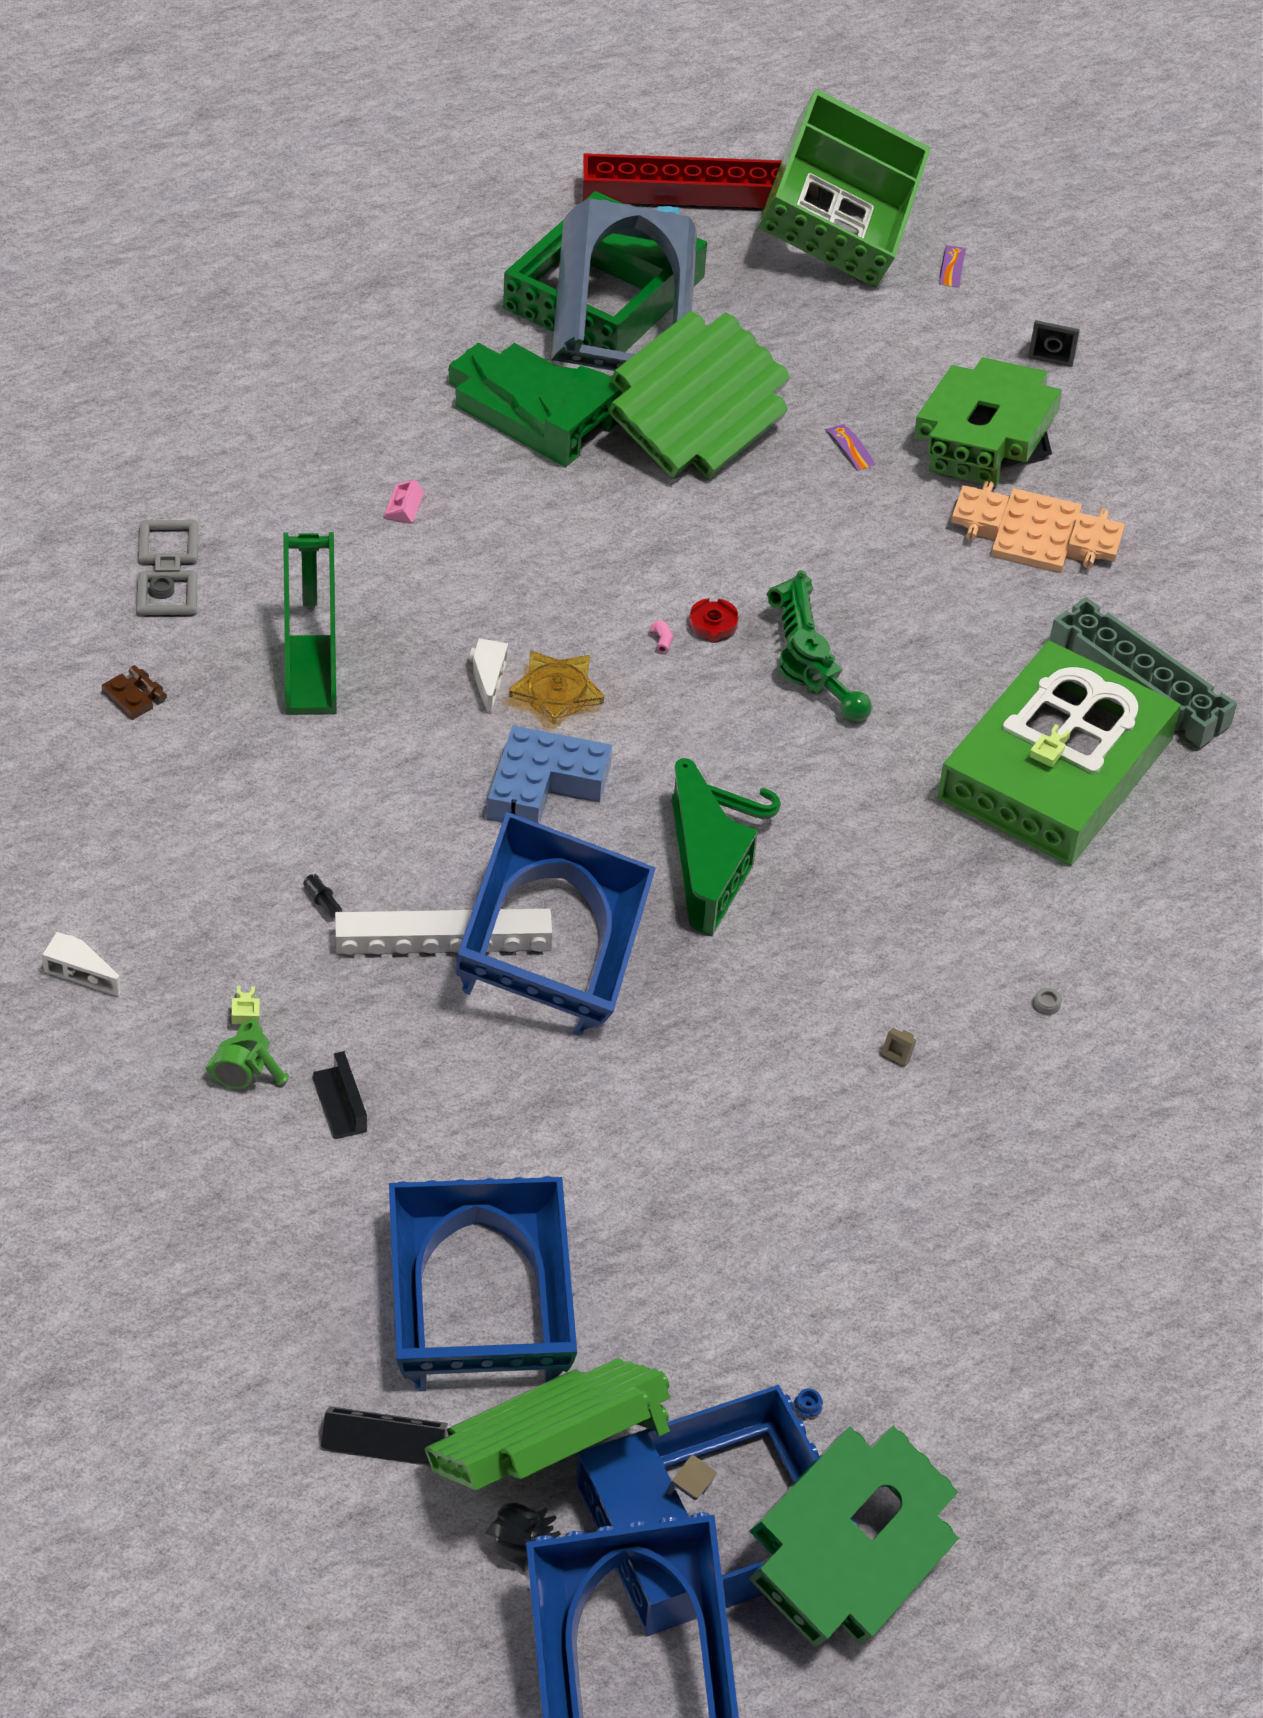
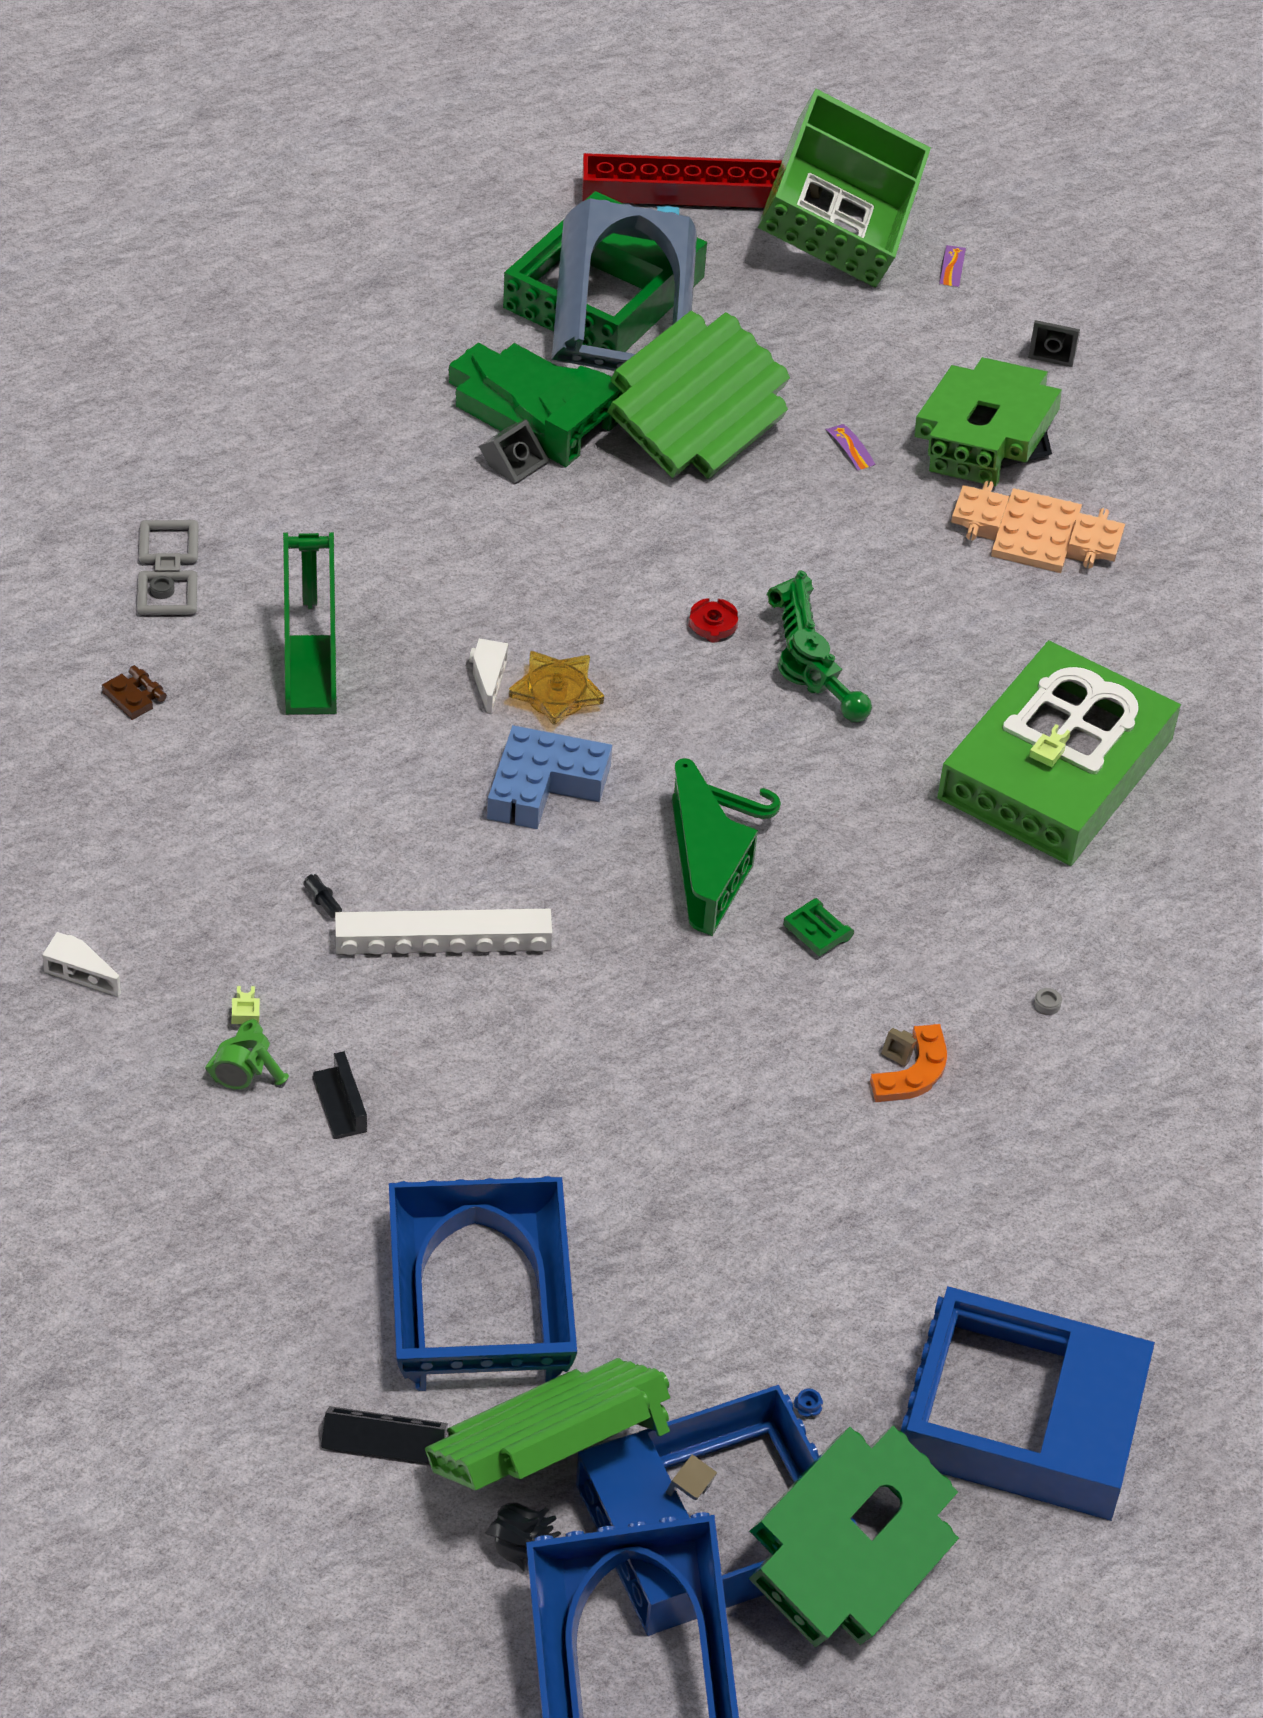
(404, 502): bright pink slope -> none
(514, 452): none -> dark grey slope
(608, 881): blue panel -> none
(661, 628): bright pink arm -> none
(813, 931): none -> green plate
(921, 1075): none -> orange plate
(1089, 1418): none -> blue panel
(1131, 655): sand green brick -> none

